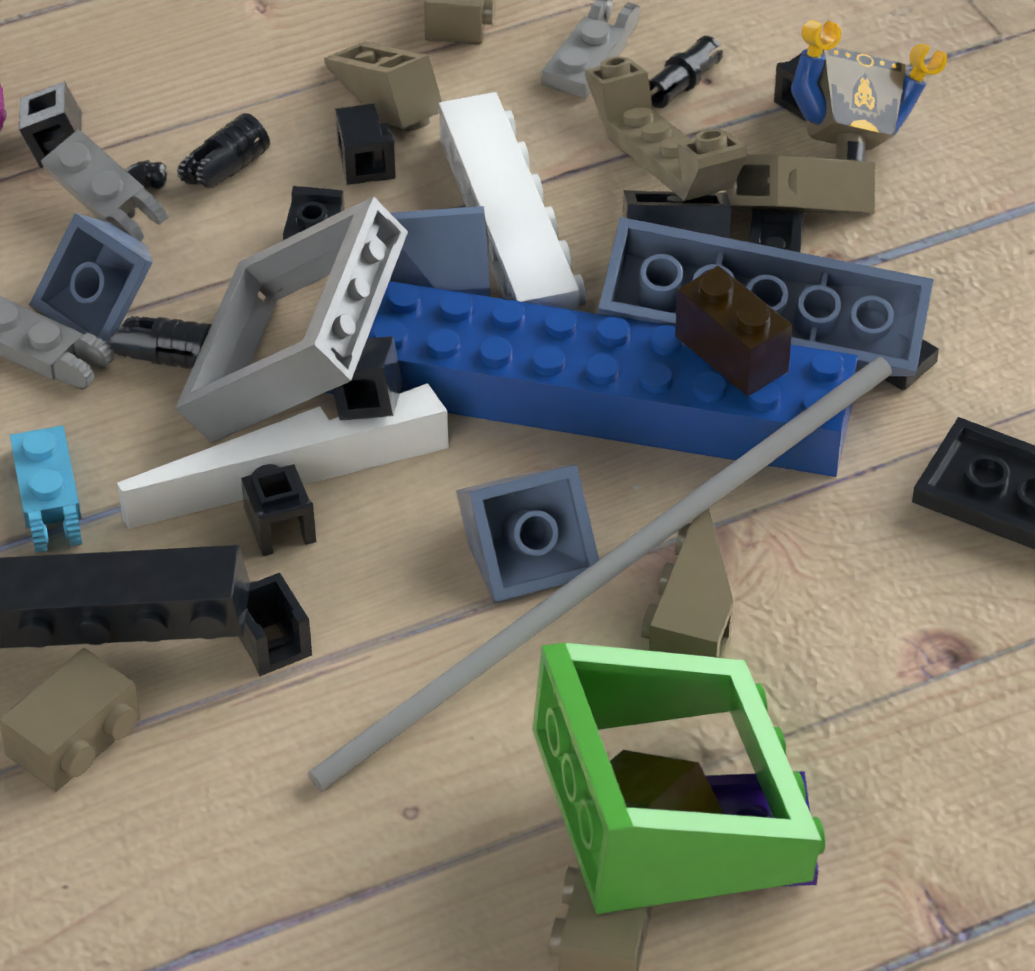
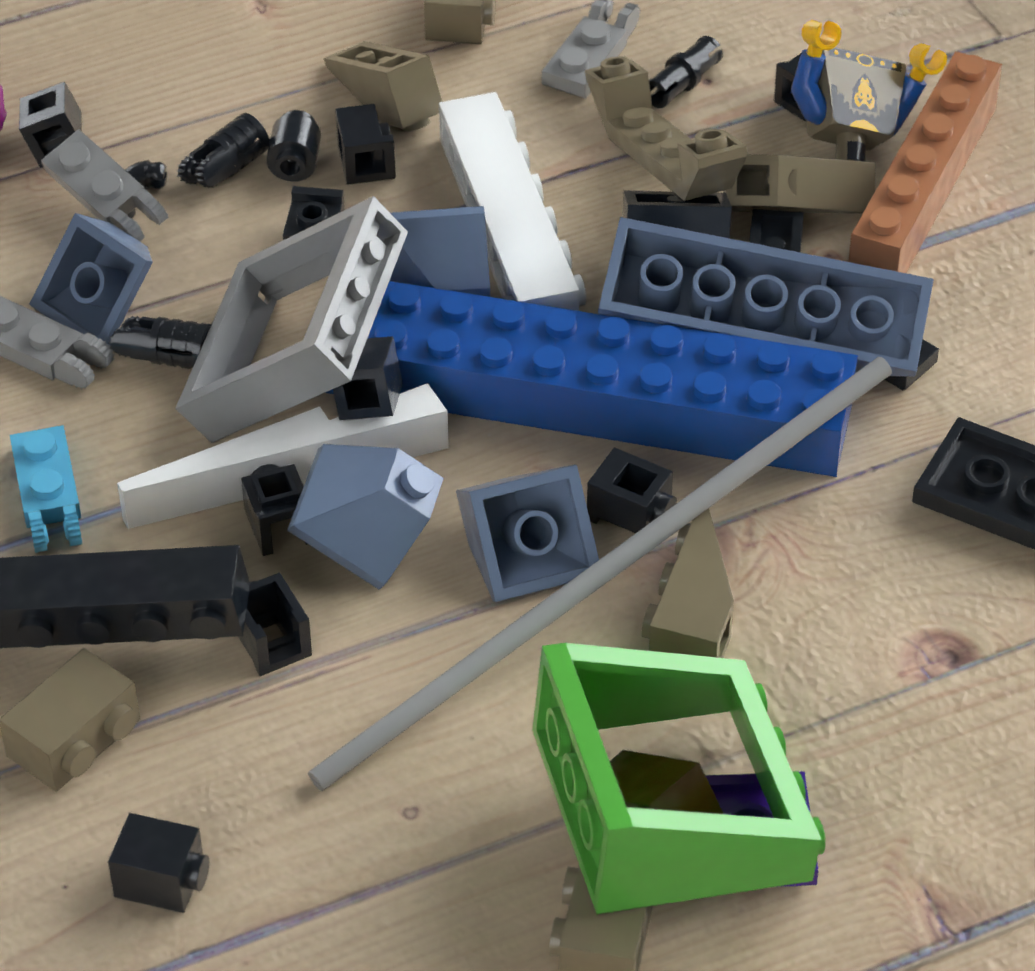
(158, 863): none -> black brick
(294, 146): none -> black brick
(365, 507): none -> sand blue slope
(629, 491): none -> black brick
(733, 330): dark brown brick -> none
(927, 165): none -> nougat brick

